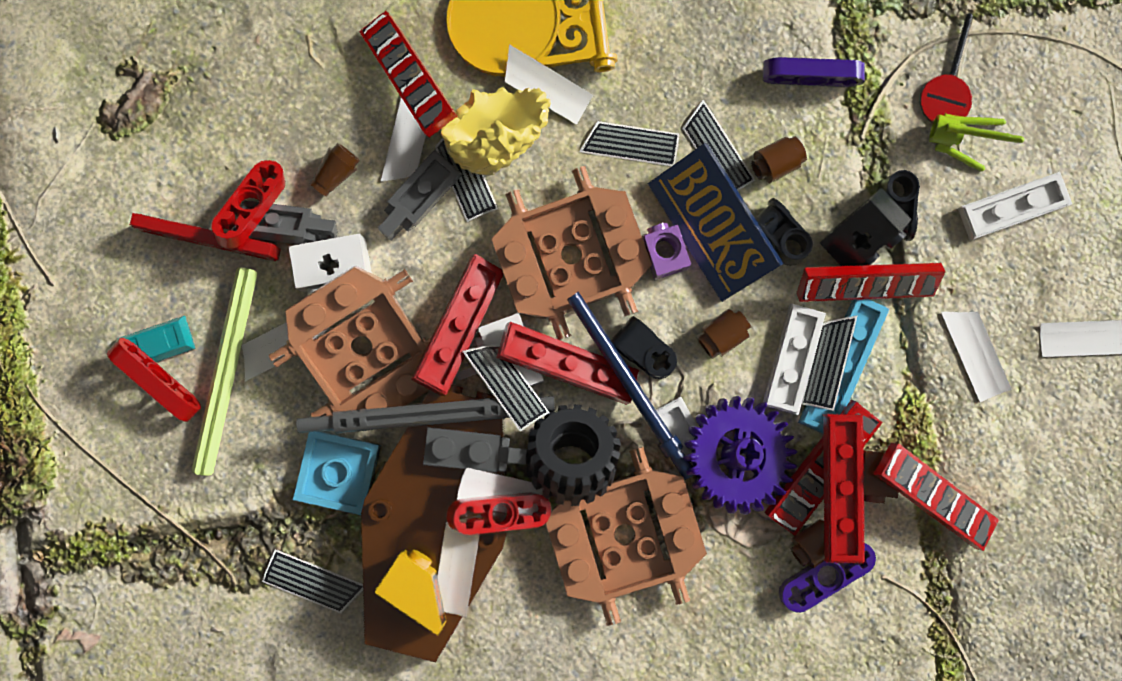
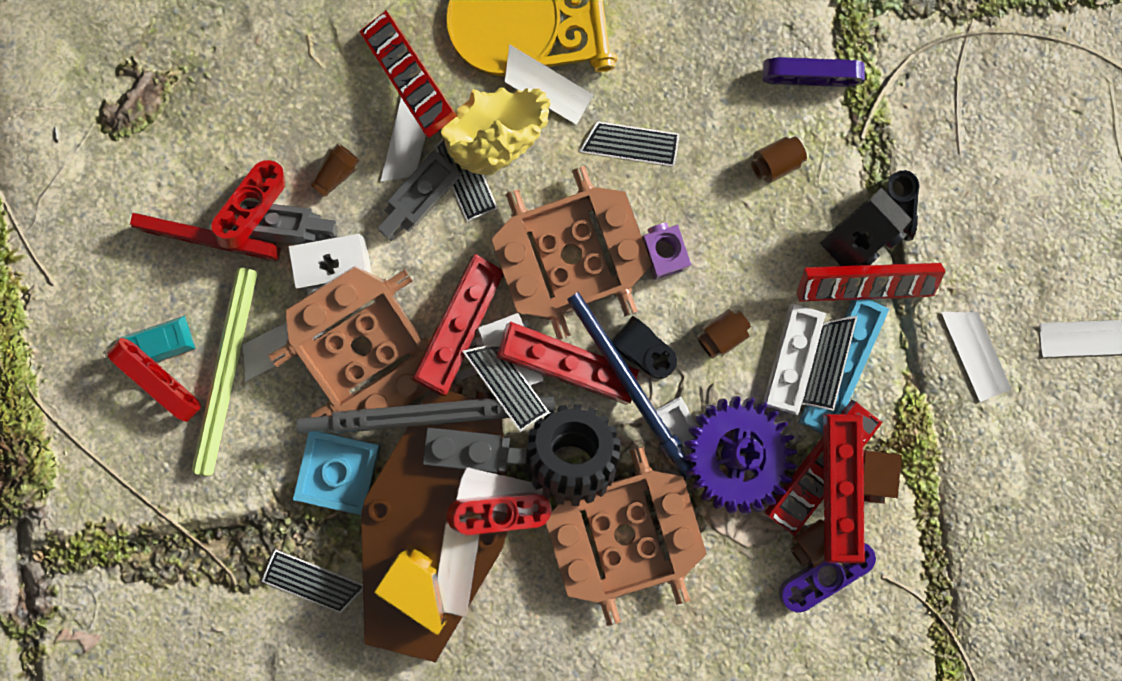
(704, 128): sticker -> none
(715, 222): dark blue tile -> none
(784, 228): black piece -> none
(936, 496): tile -> none
(947, 92): red piece -> none
(951, 129): lime plant -> none
(1014, 206): white tile -> none

